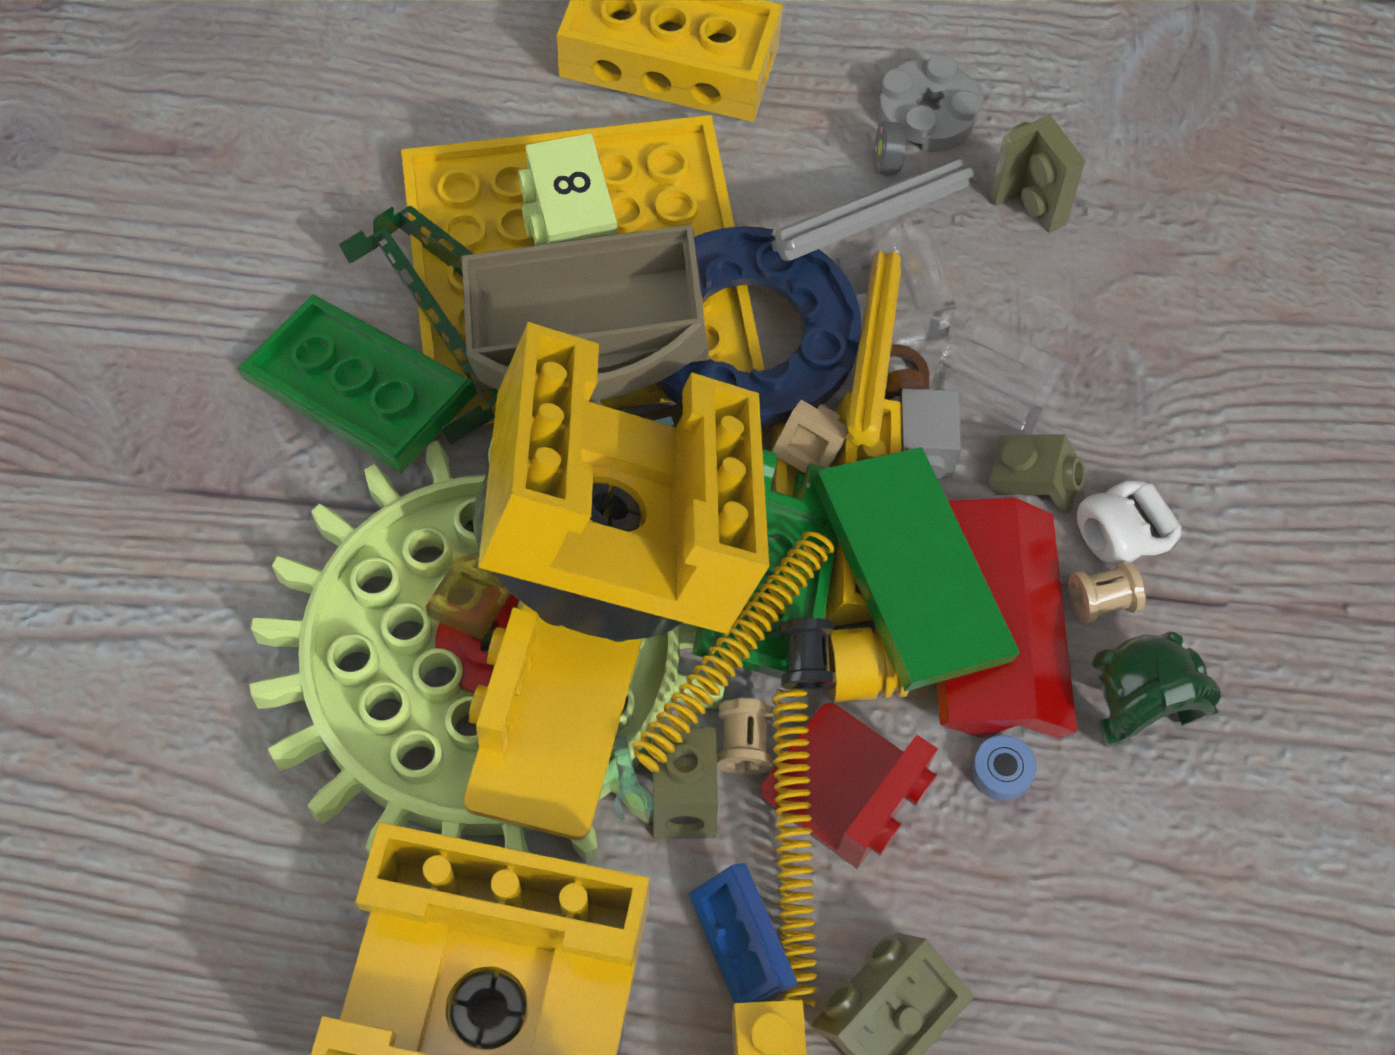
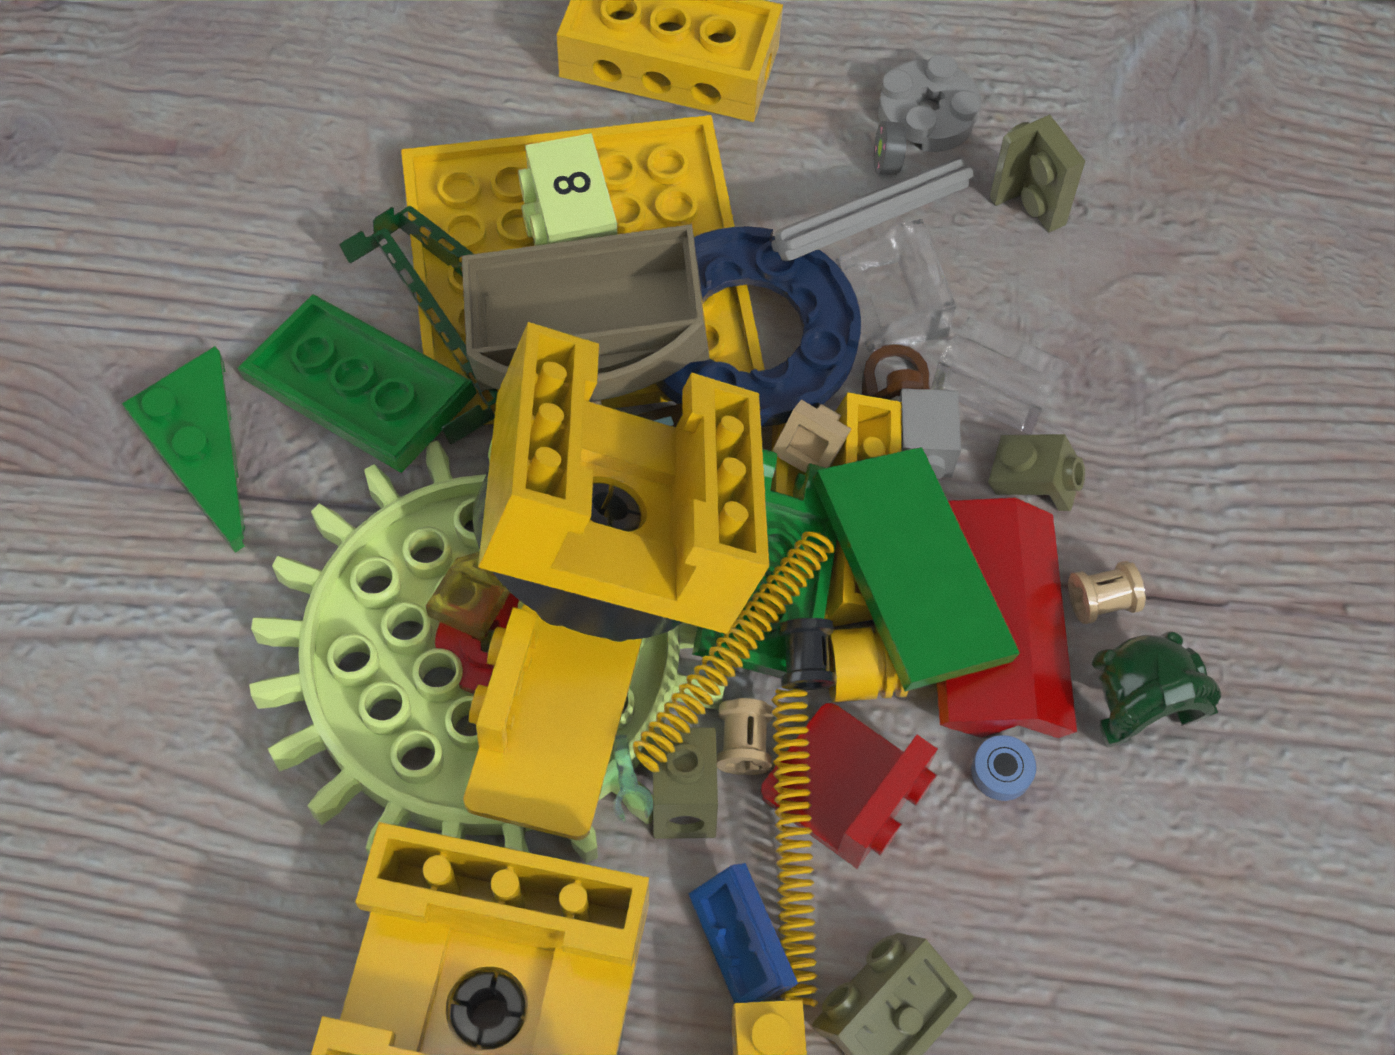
(190, 429): none -> green wing
(874, 350): yellow axle -> none
(1117, 529): white piece -> none

